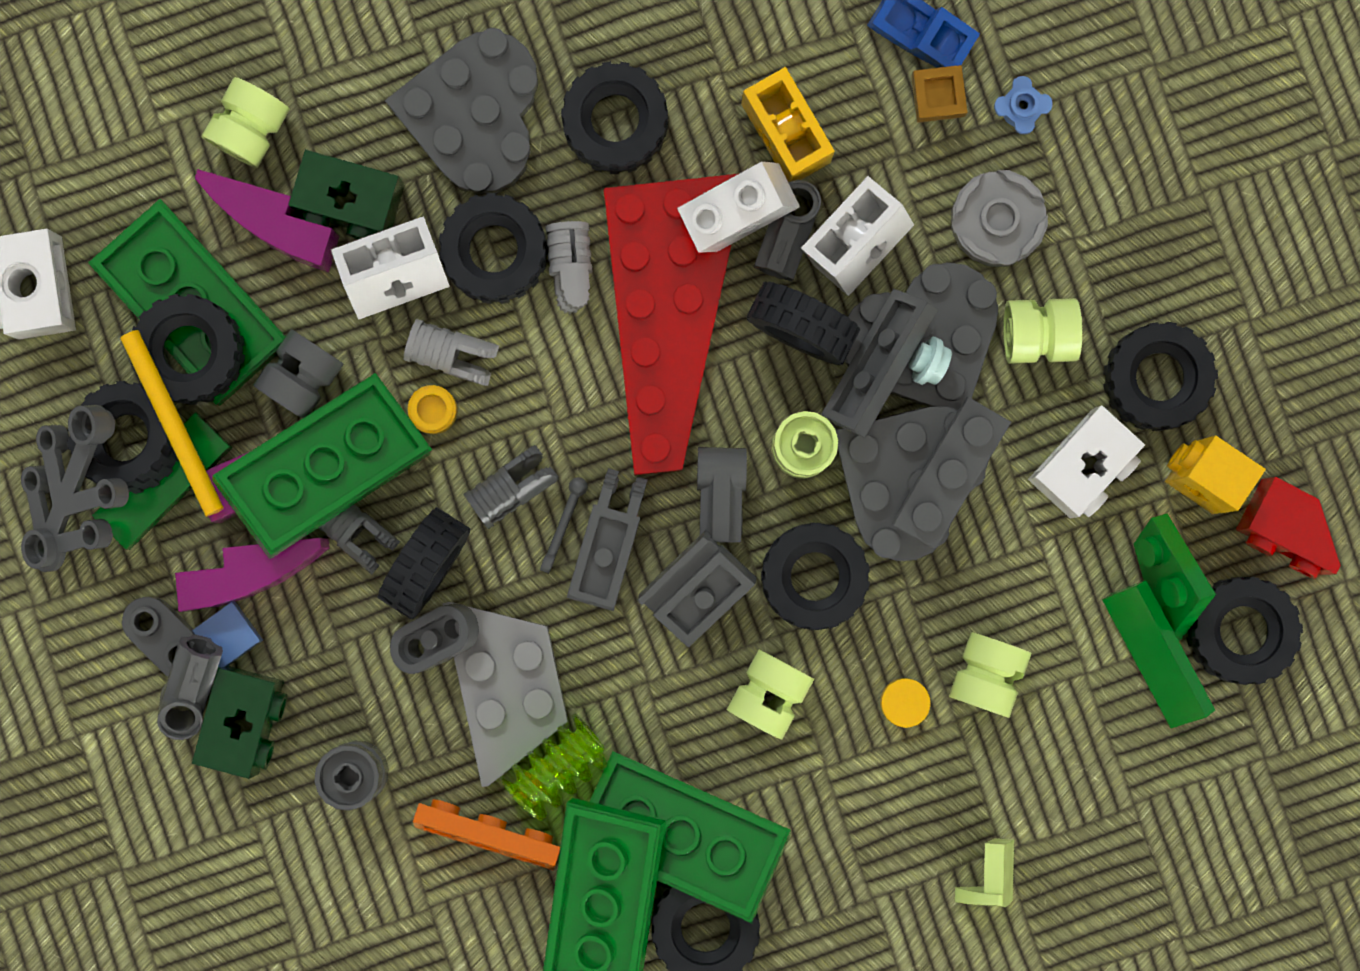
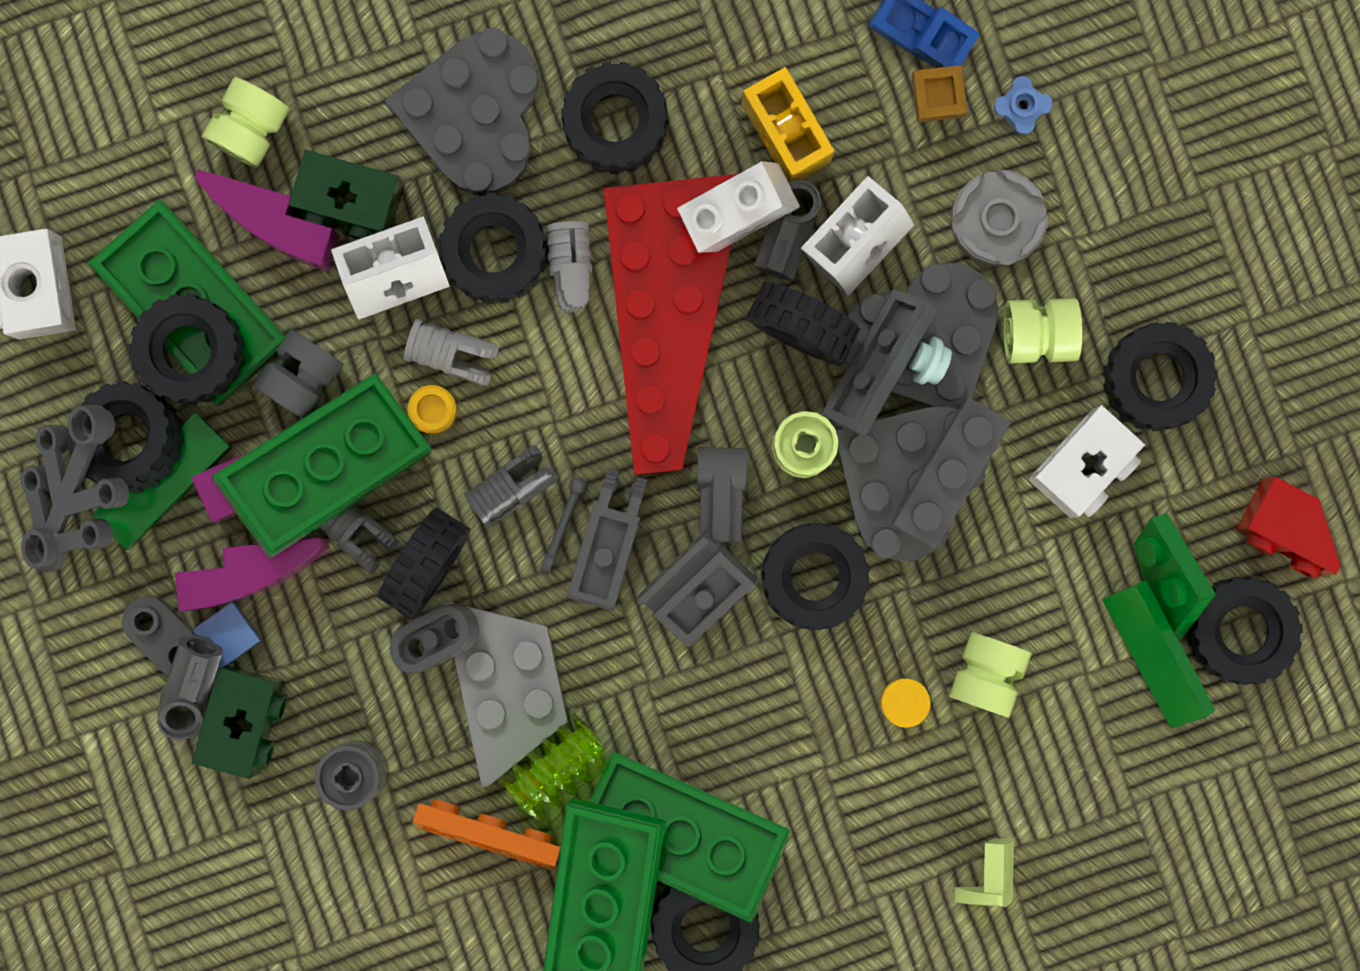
(171, 423): yellow bar -> none
(779, 678): yellowish green wheel -> none
(1213, 474): yellow brick -> none

